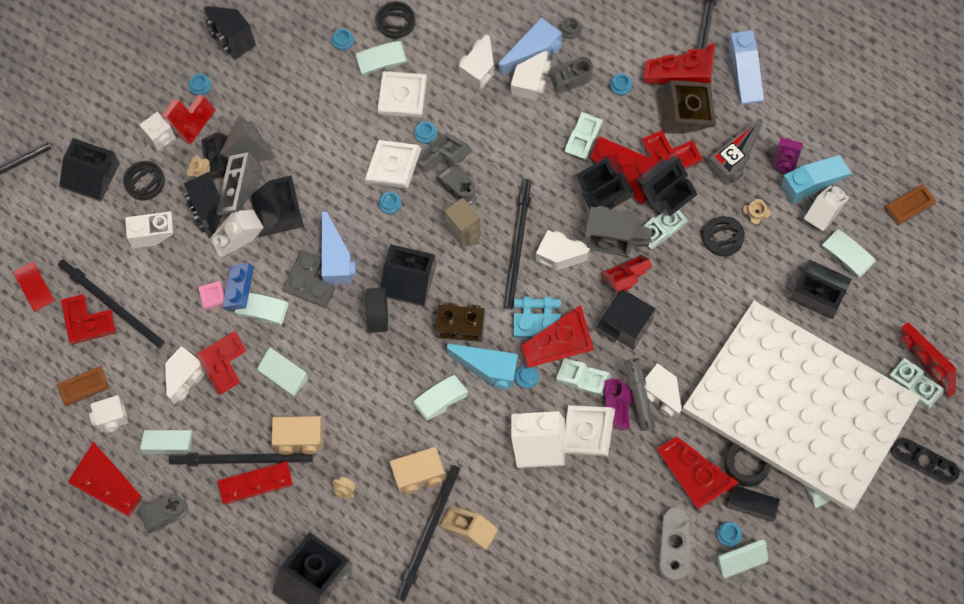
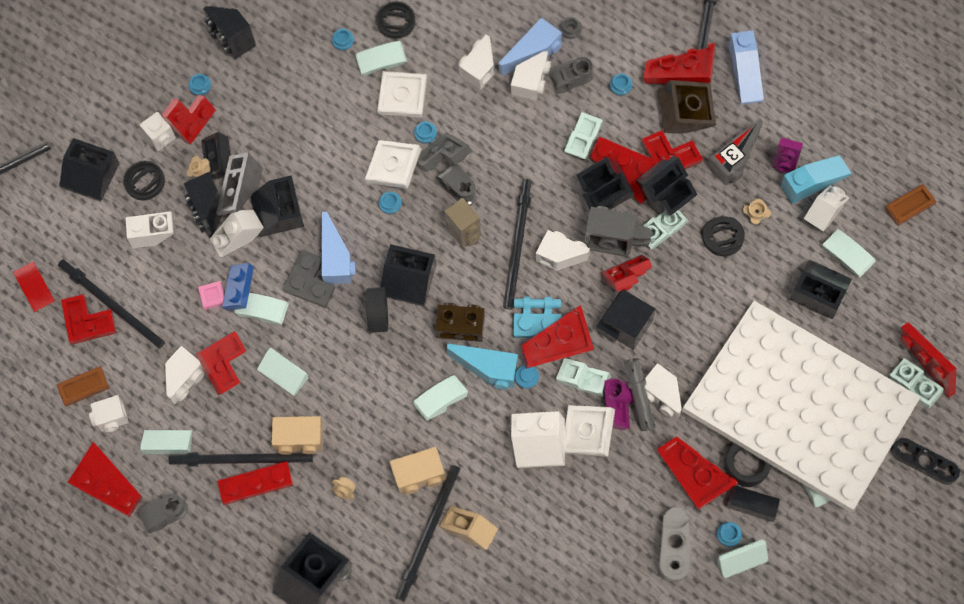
(245, 139): dark grey slope -> none

